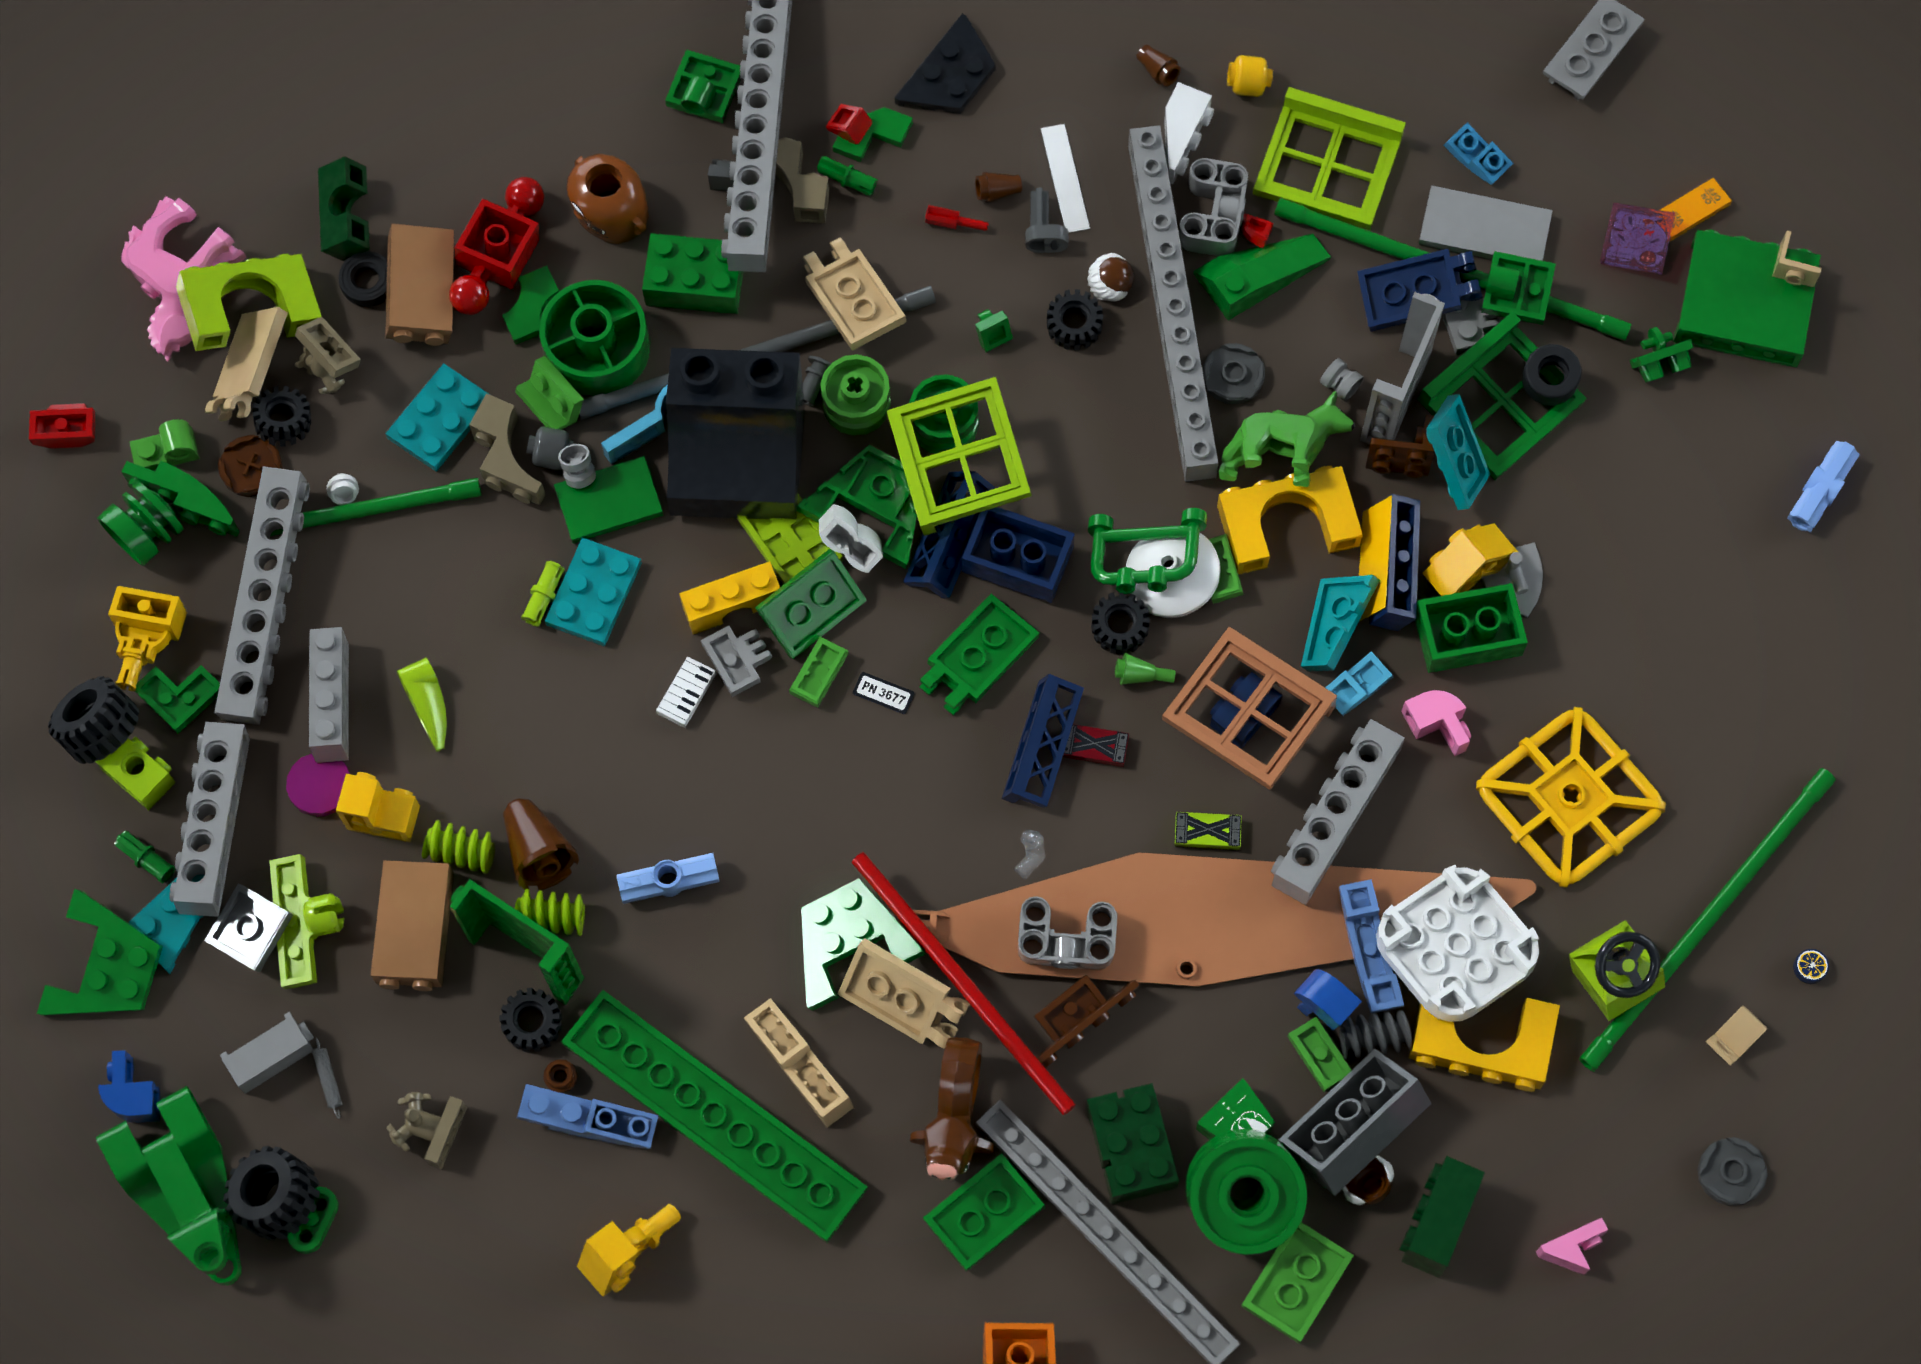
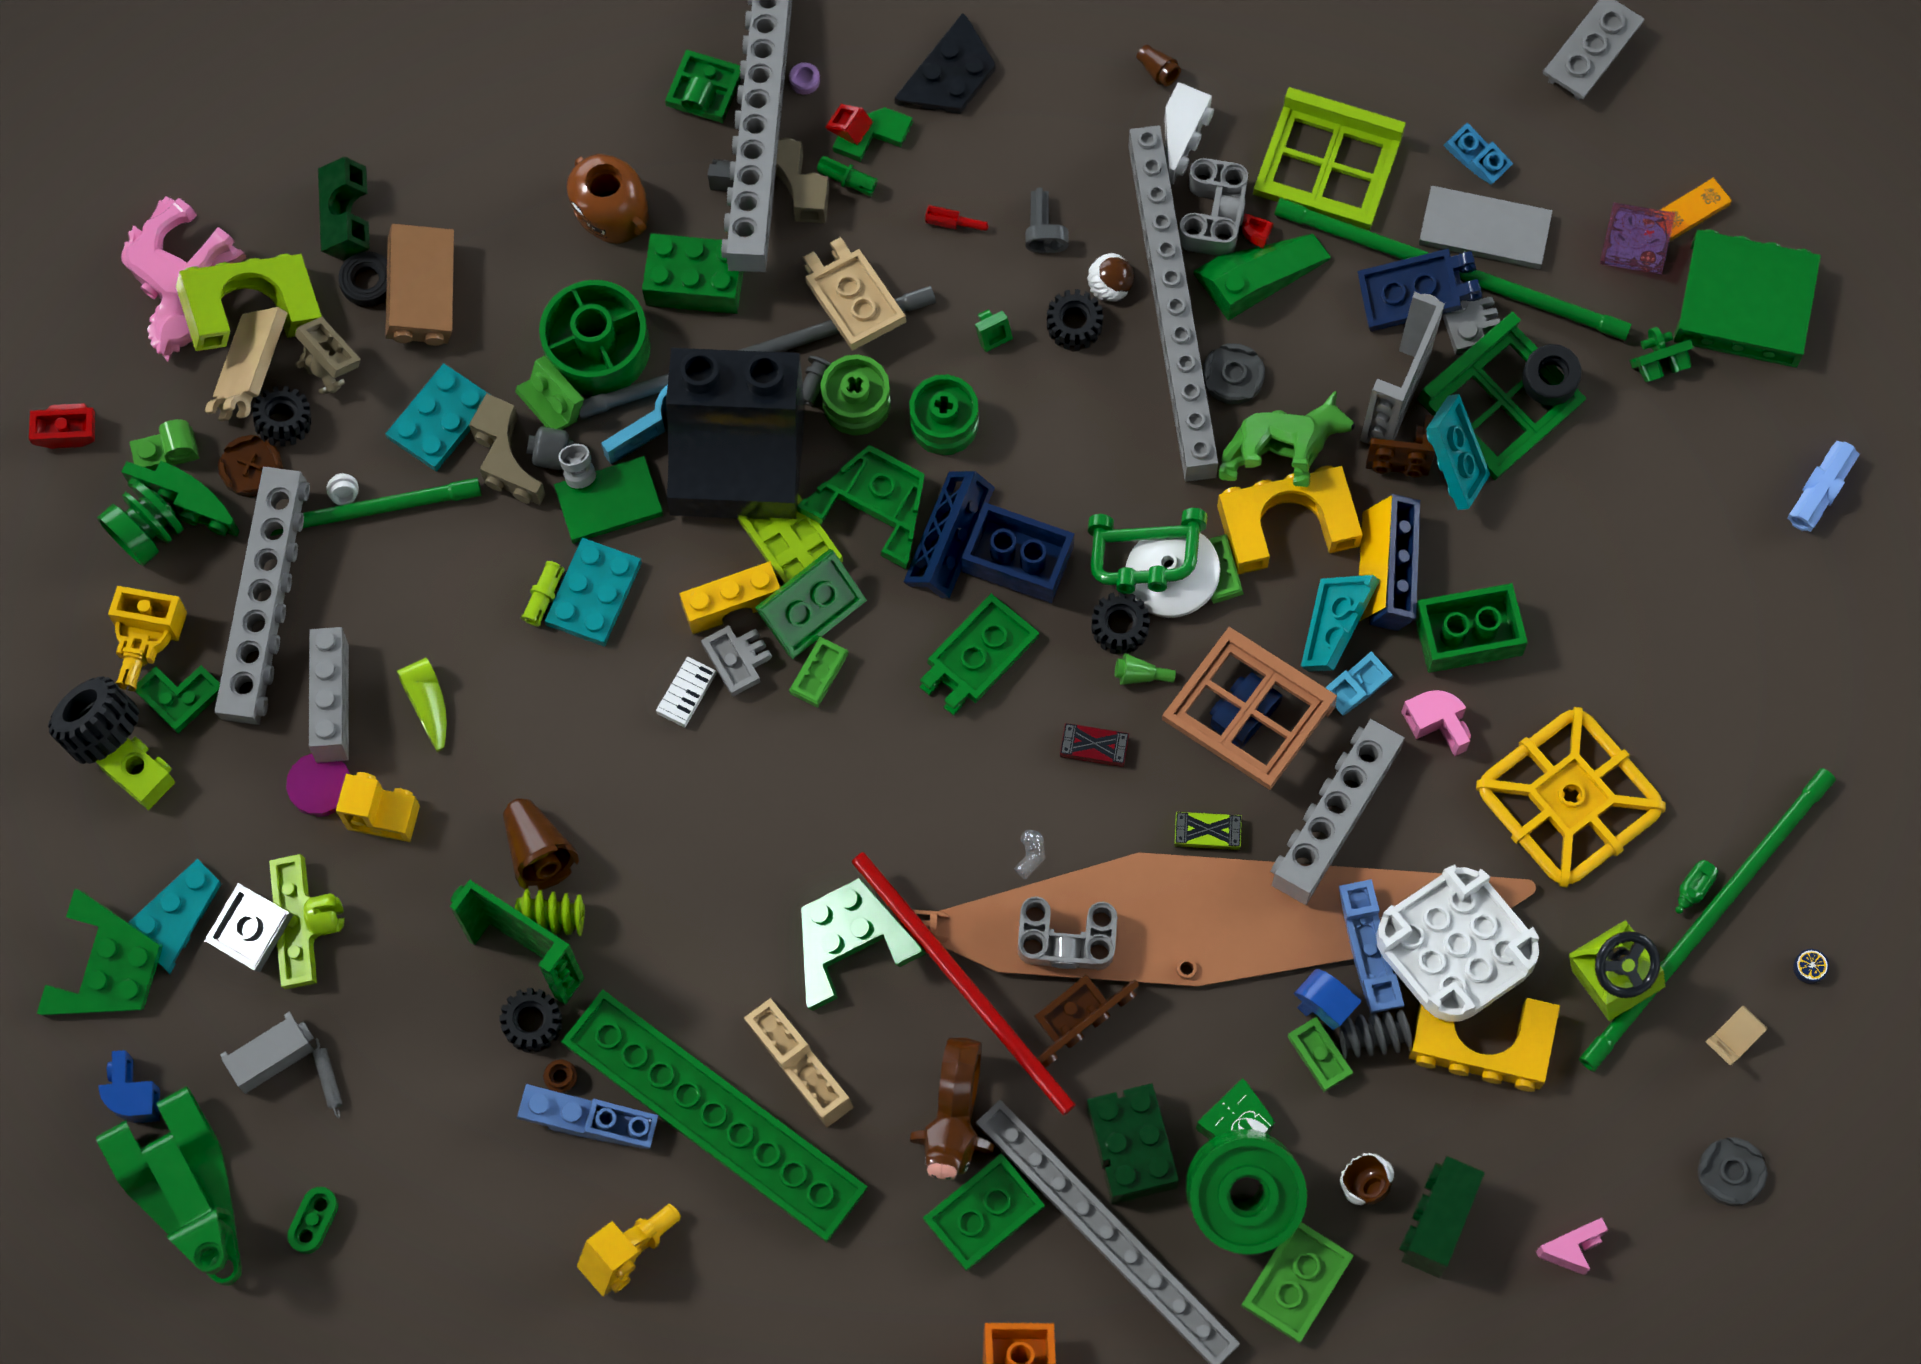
(144, 856): green axle -> none
(205, 896): light grey brick -> none
(255, 1179): black tyre -> none
(412, 925): medium nougat brick -> none
(436, 1129): dark tan piece -> none
(459, 847): lime piece -> none
(496, 244): red brick -> none
(536, 292): green tile -> none
(646, 882): light blue piece -> none
(804, 78): none -> lavender tile
(854, 540): white brick -> none
(883, 692): sticker -> none
(901, 995): tan tile -> none
(916, 466): lime window -> none
(996, 186): reddish brown cone -> none
(1031, 737): dark blue fence -> none
(1065, 178): white sticker -> none
(1249, 76): yellow head -> none
(1341, 379): light grey wheel -> none
(1355, 1121): dark grey brick -> none
(1468, 559): yellow brick -> none
(1518, 286): green plate -> none
(1525, 573): light grey shield -> none
(1696, 884): none -> green piece
(1793, 271): tan bracket -> none

